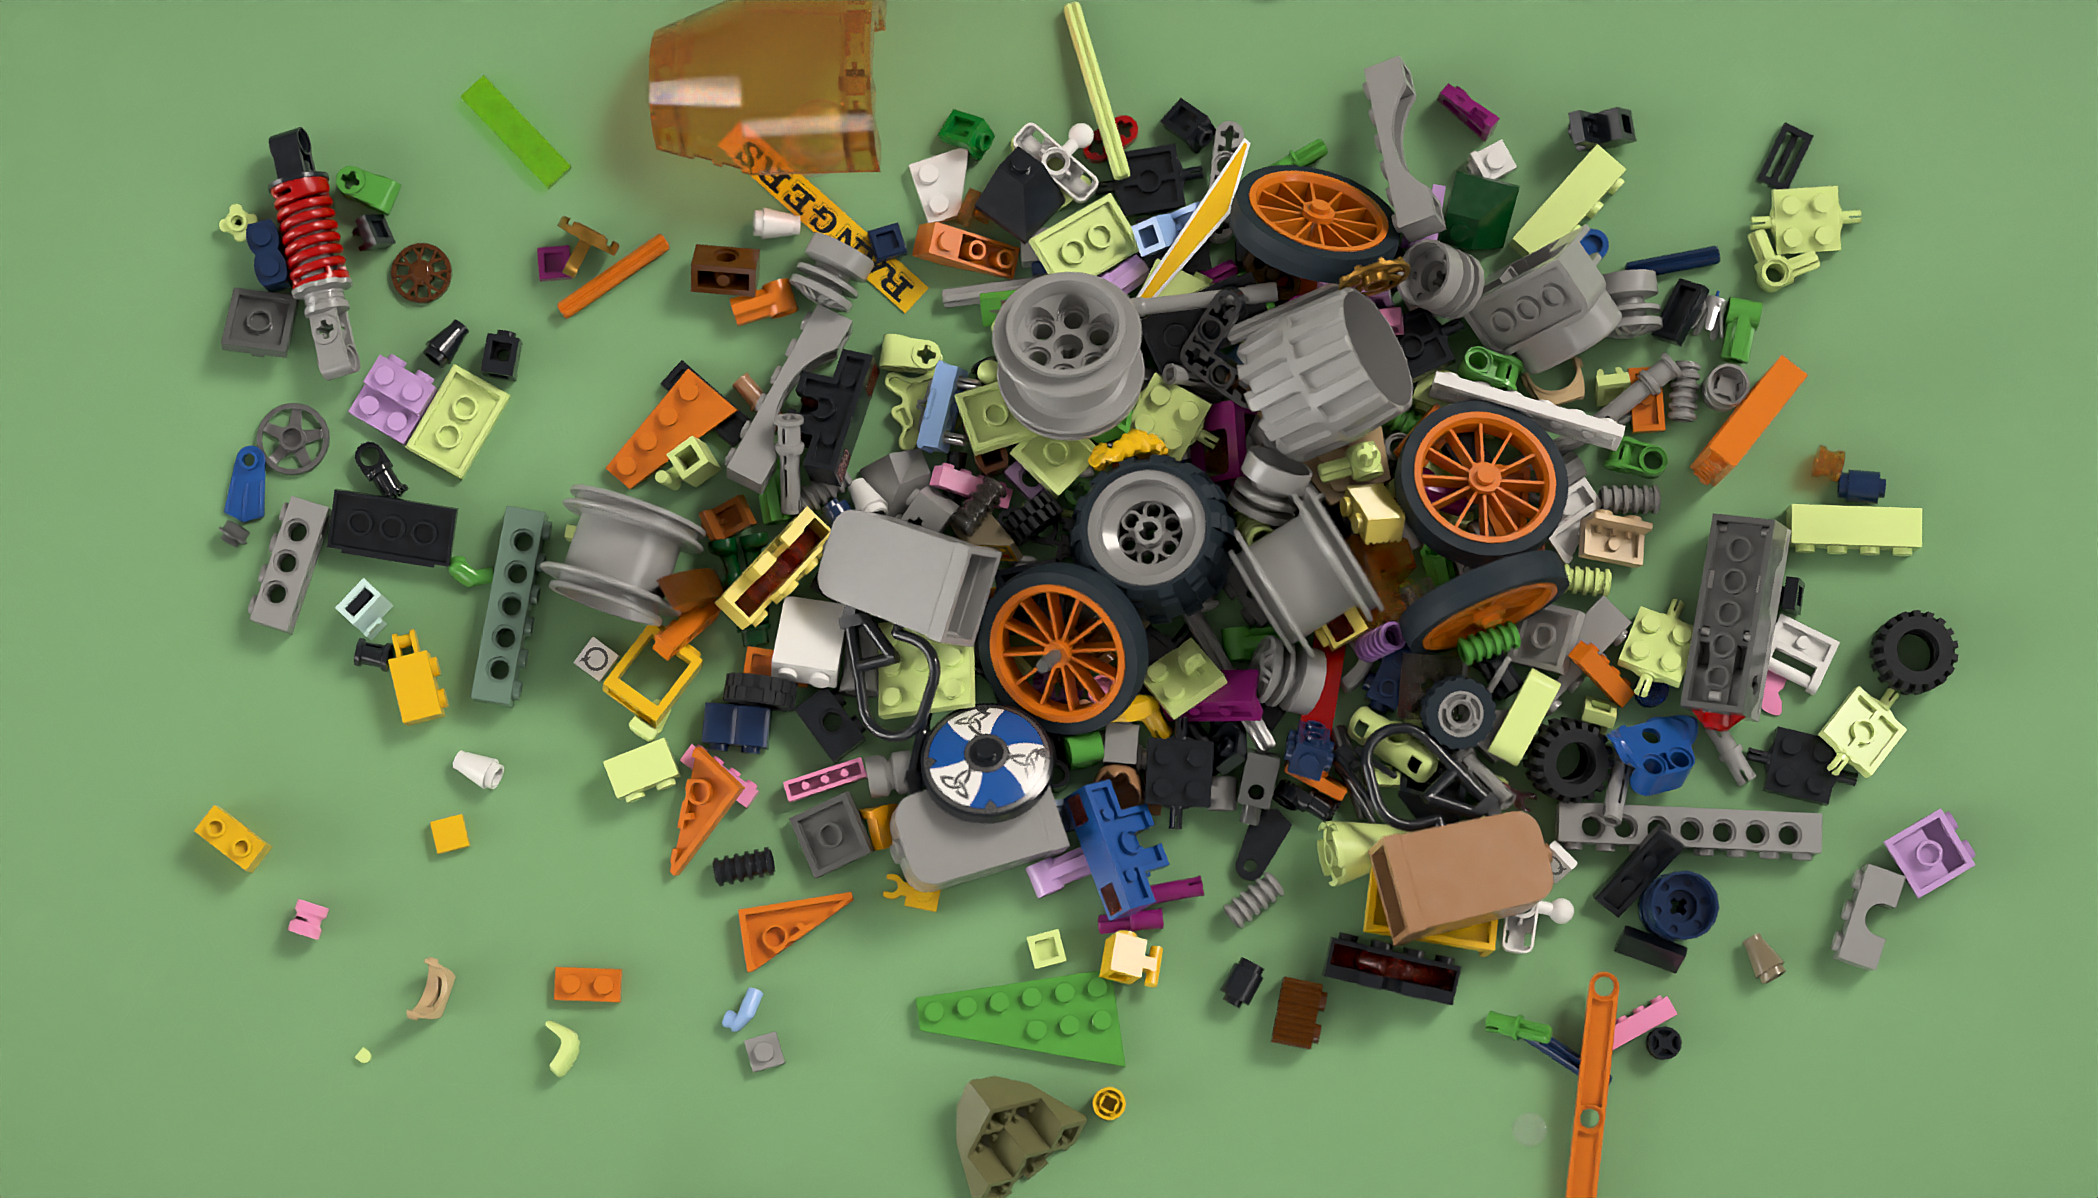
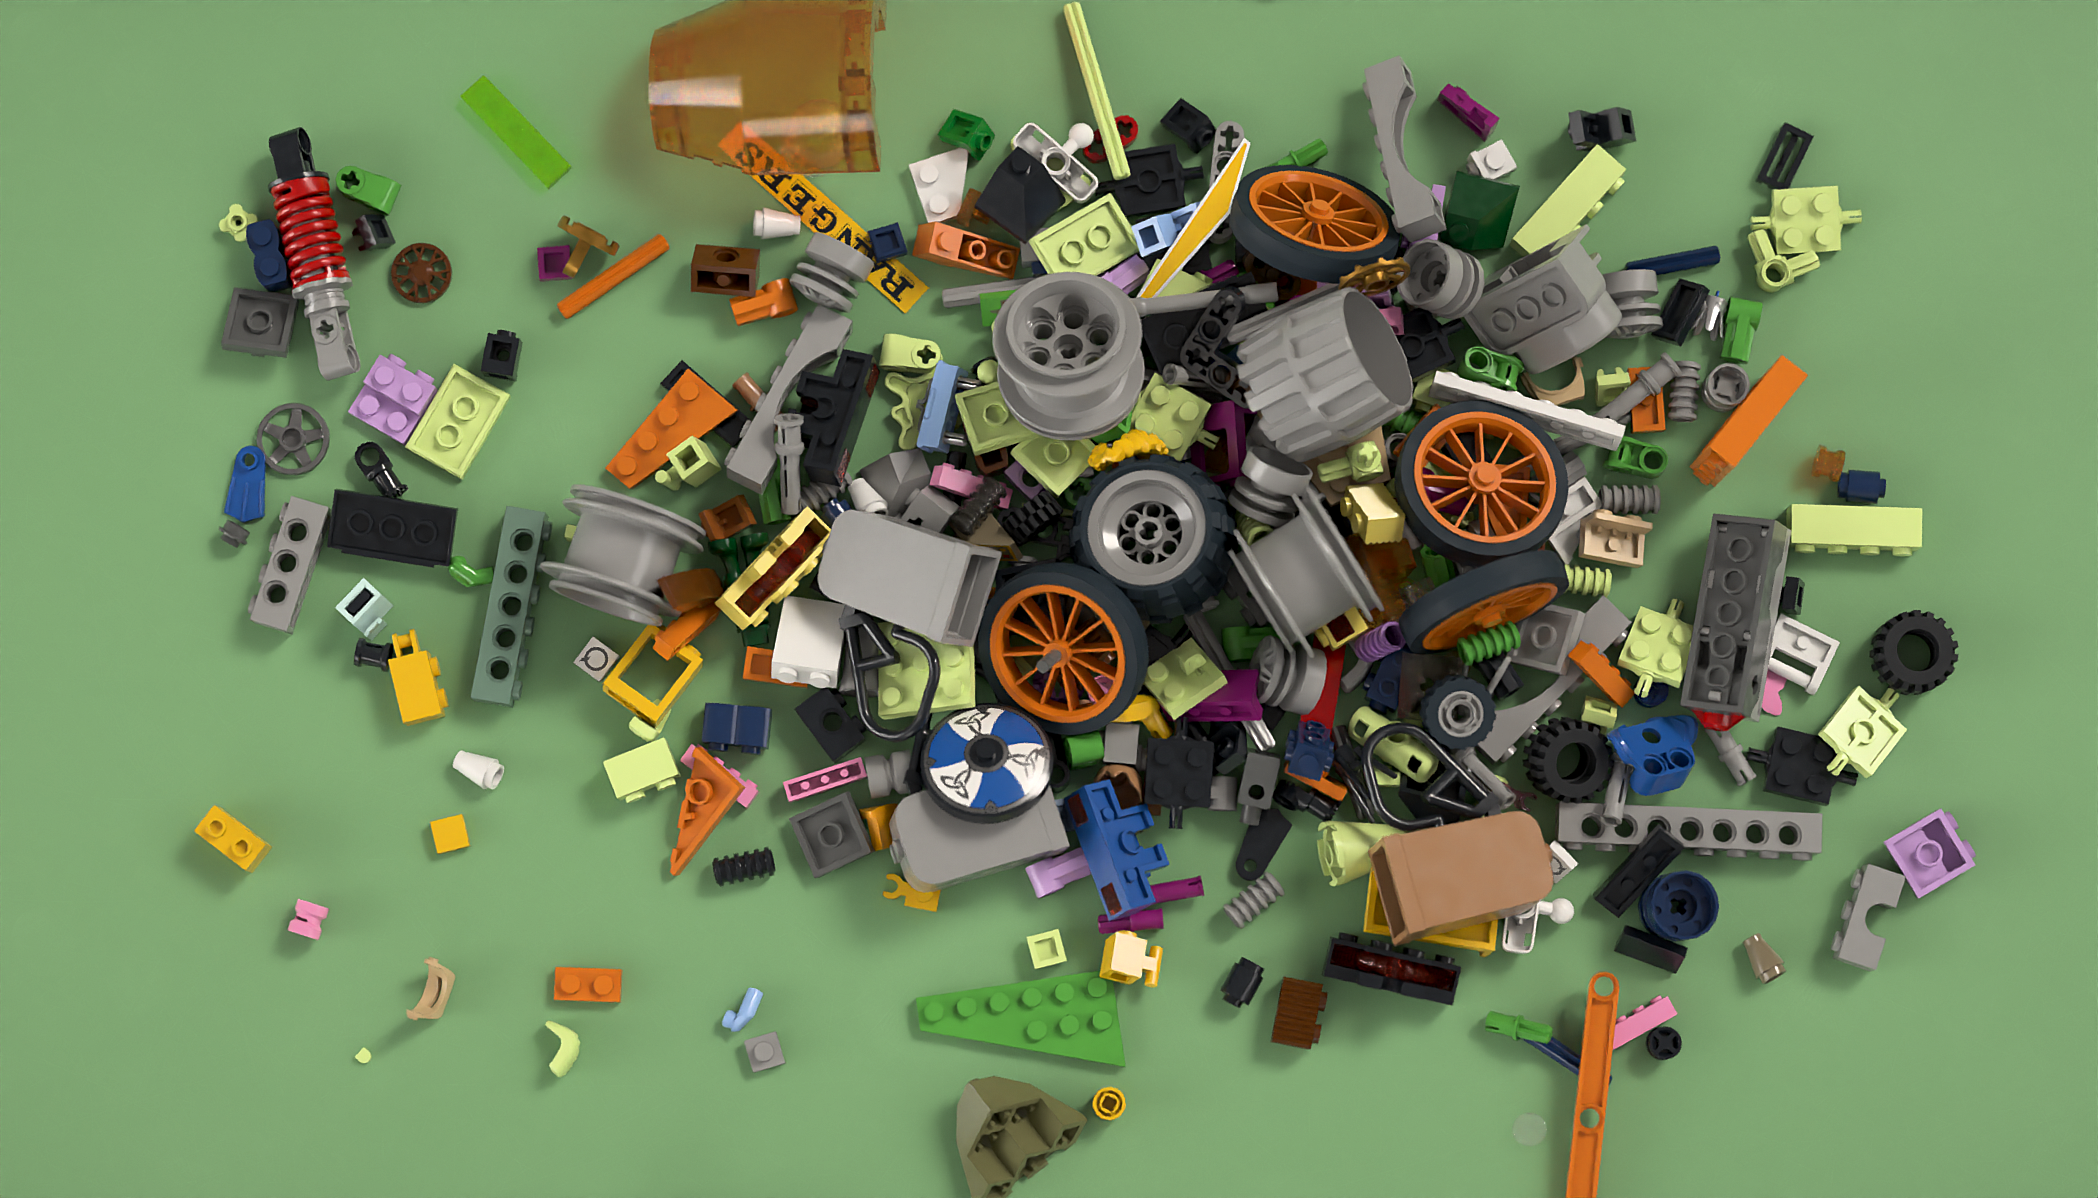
(444, 345): black cone -> none
(760, 691): black tyre -> none
(774, 927): orange wing -> none
(1524, 717): yellowish green beam -> none
(1594, 242): blue tile -> none

